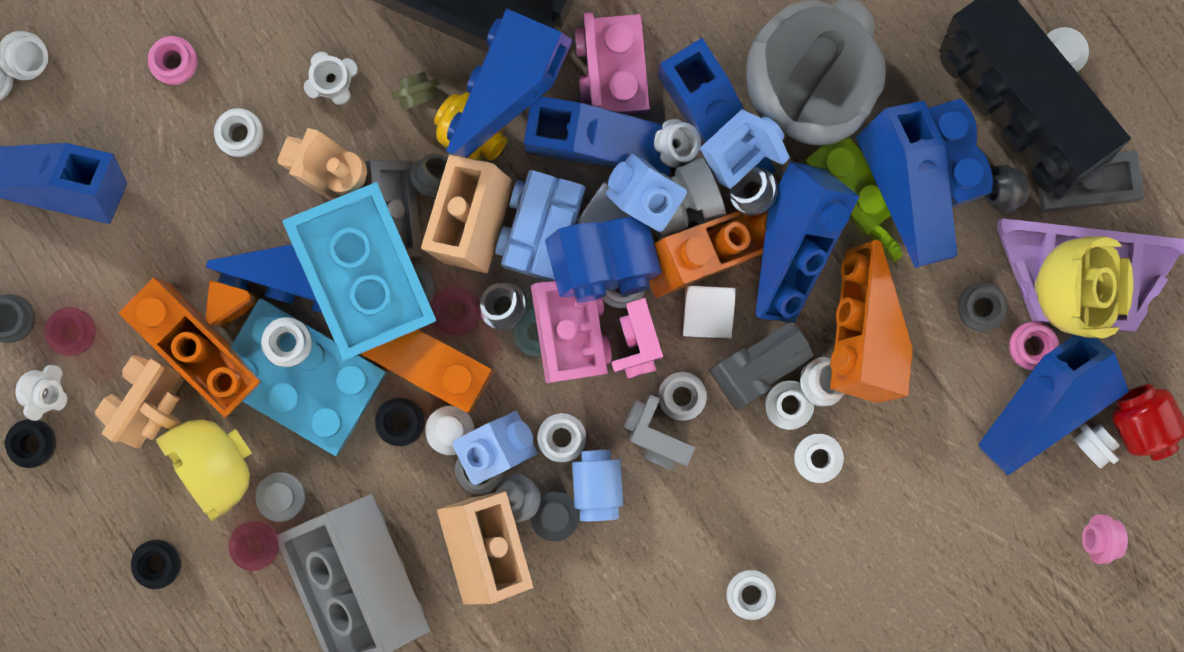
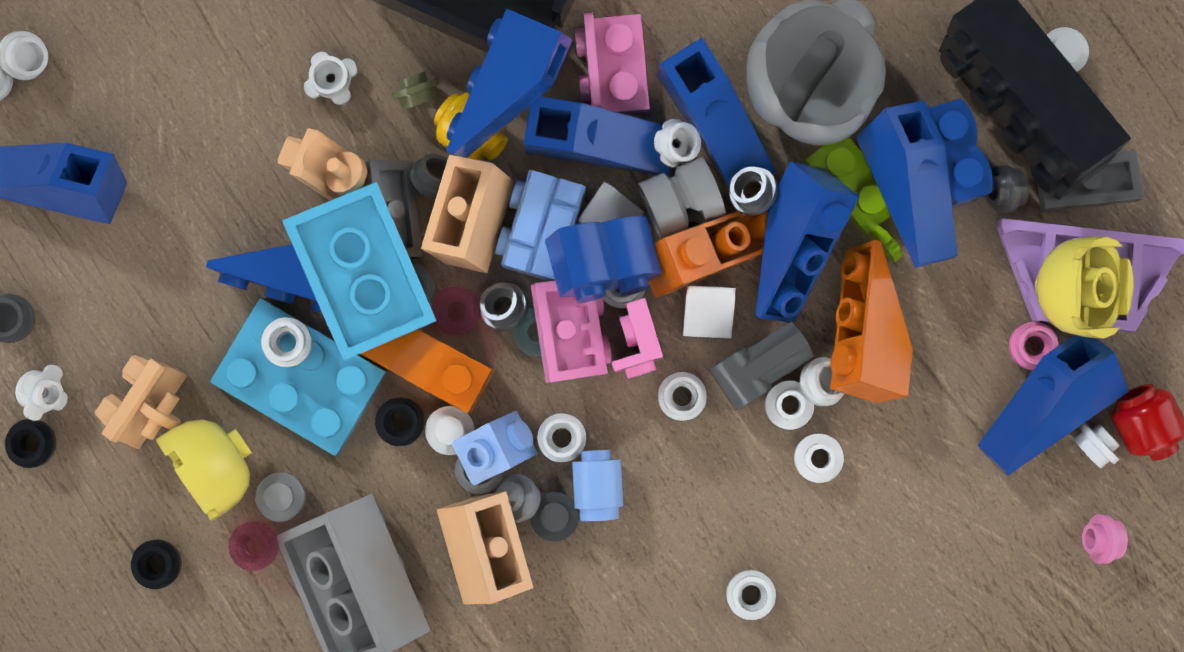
(56, 328): clear pink plate -> none
(163, 50): bright pink plate -> none
(190, 345): orange slope -> none
(227, 304): orange slope -> none
(228, 122): white plate -> none
(644, 192): light blue bracket -> none
(659, 447): light grey bracket -> none
(742, 146): light blue bracket -> none
(997, 307): flat silver plate -> none

